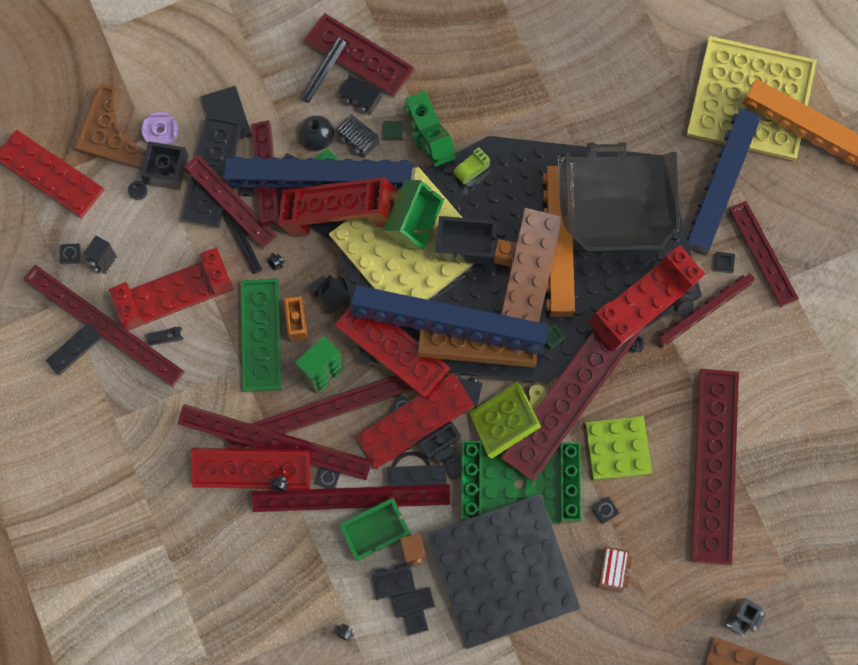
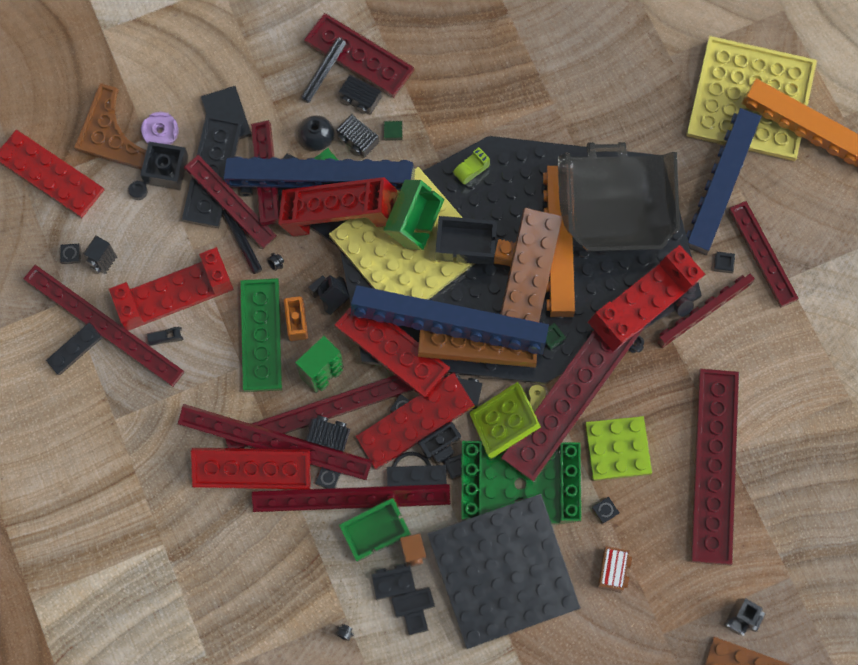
(279, 483): black plate -> none
(327, 433): none -> black brick
(428, 131): green brick -> none

